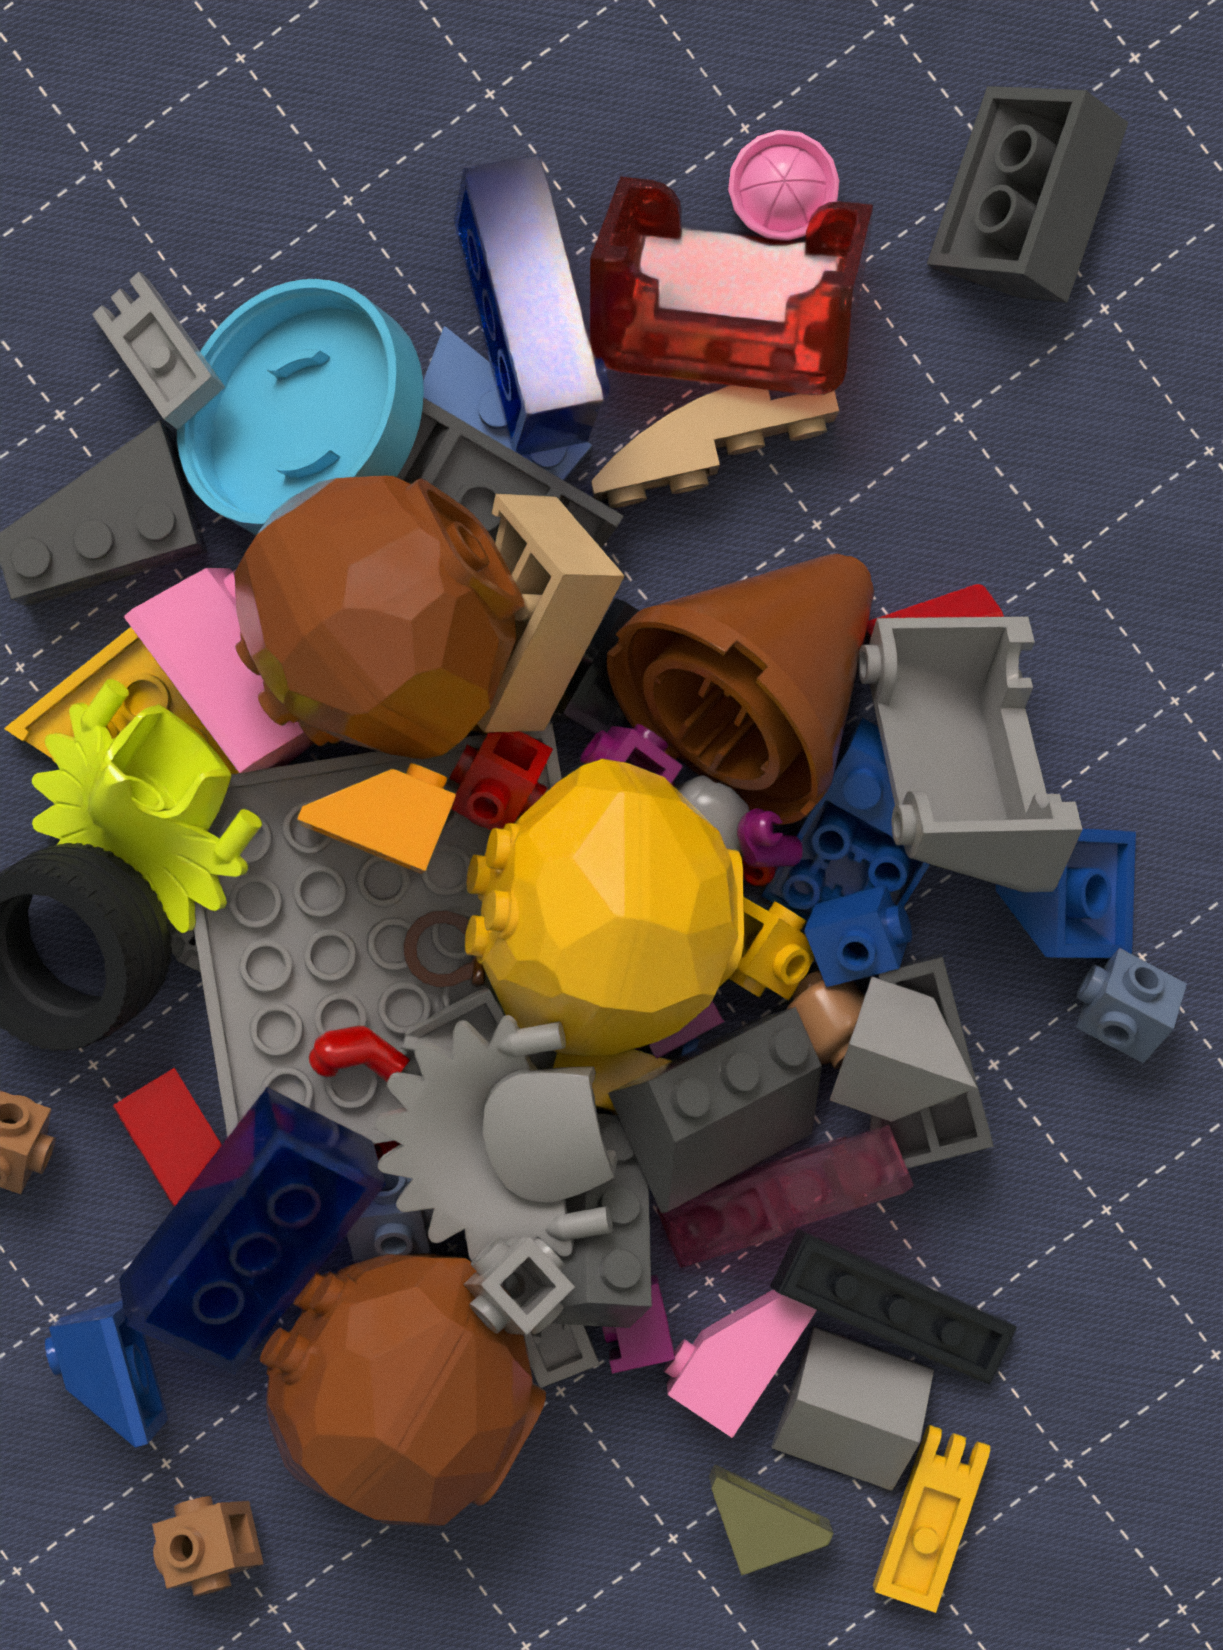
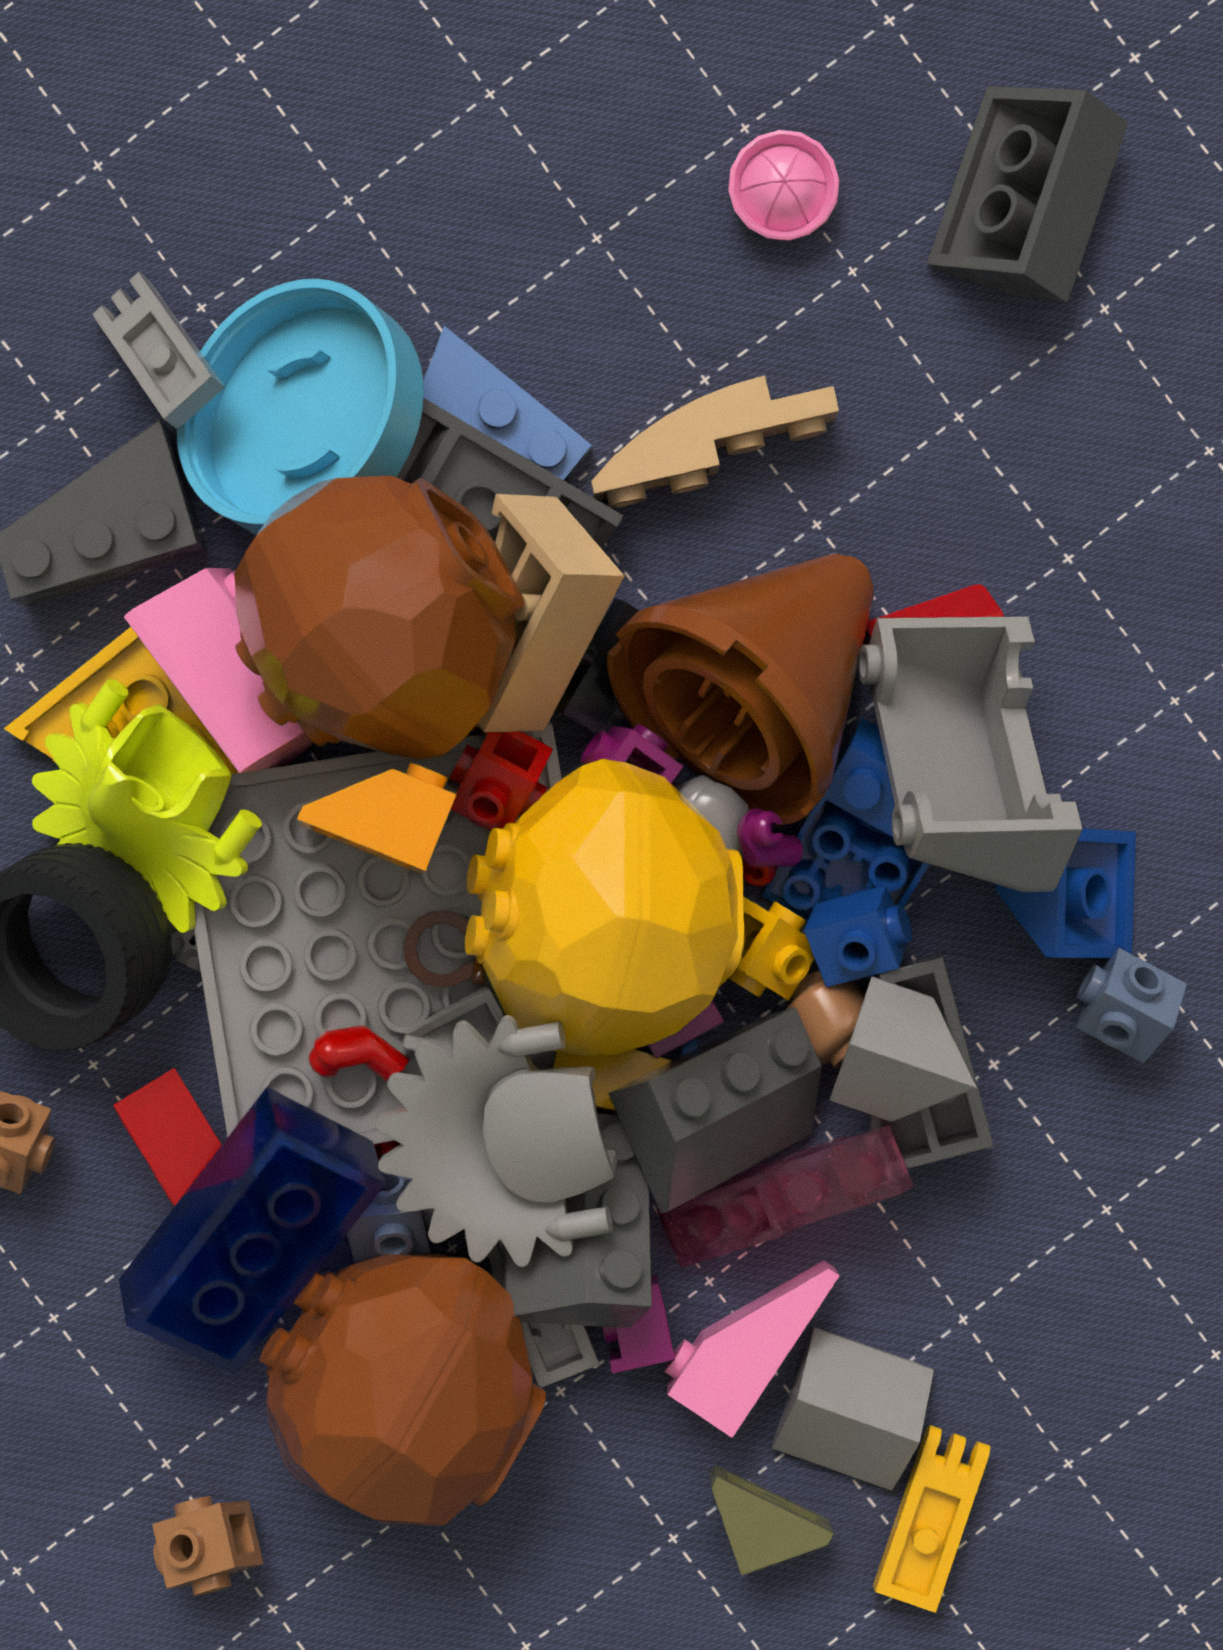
(108, 1370): blue slope -> none
(528, 306): clear blue brick -> none
(540, 1285): light grey brick -> none
(725, 301): clear red windscreen -> none
(893, 1306): black tile -> none

